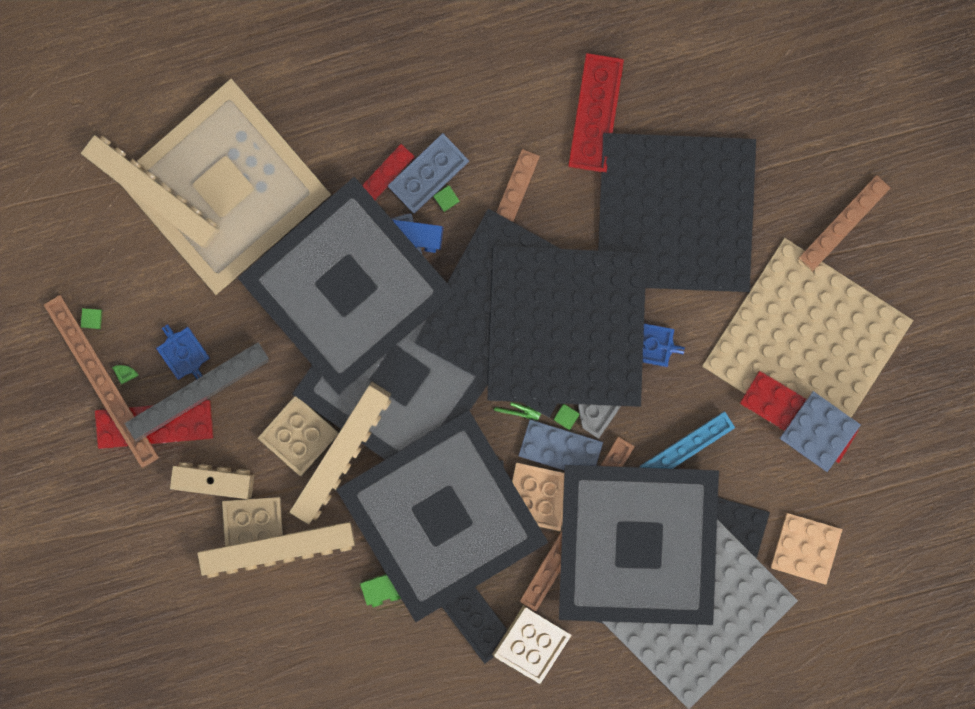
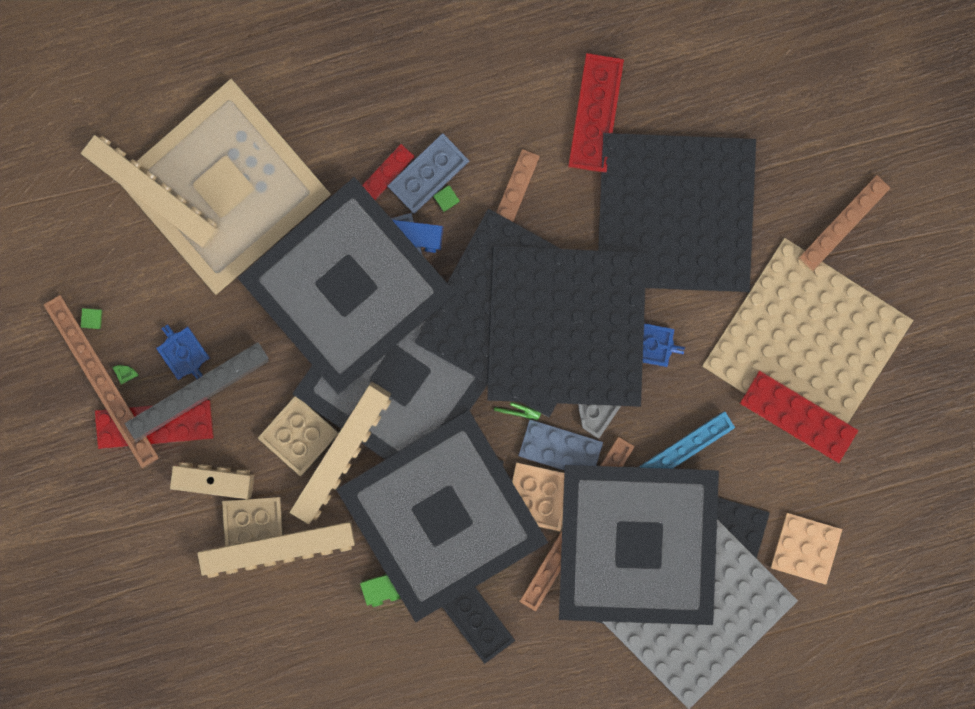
(531, 644): plate -> none
(566, 416): bright green tile -> none
(820, 431): sand blue plate -> none

